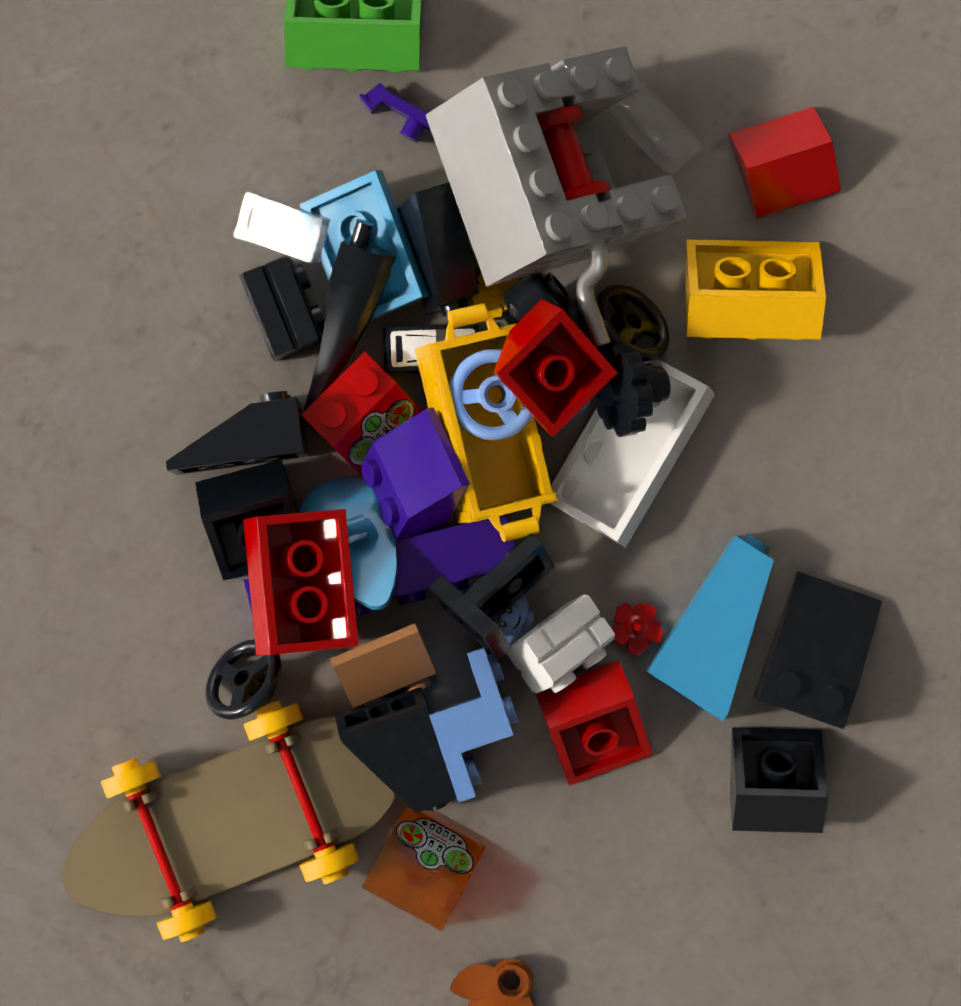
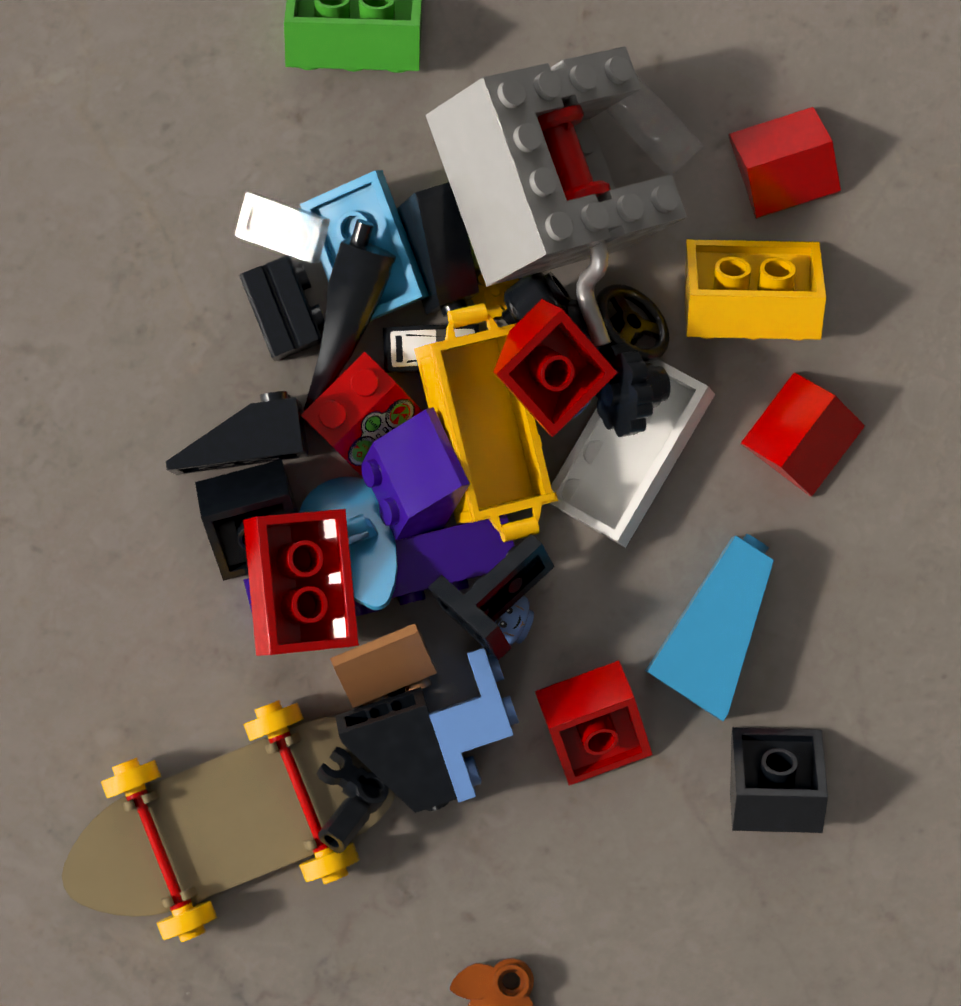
(250, 683): black piece -> none
(365, 796): none -> black bar
(416, 118): dark purple piece -> none
(424, 867): clear orange slope -> none
(513, 422): light blue piece -> none
(561, 644): white brick -> none
(636, 627): red plant -> none
(803, 433): none -> red slope
(819, 650): black slope -> none

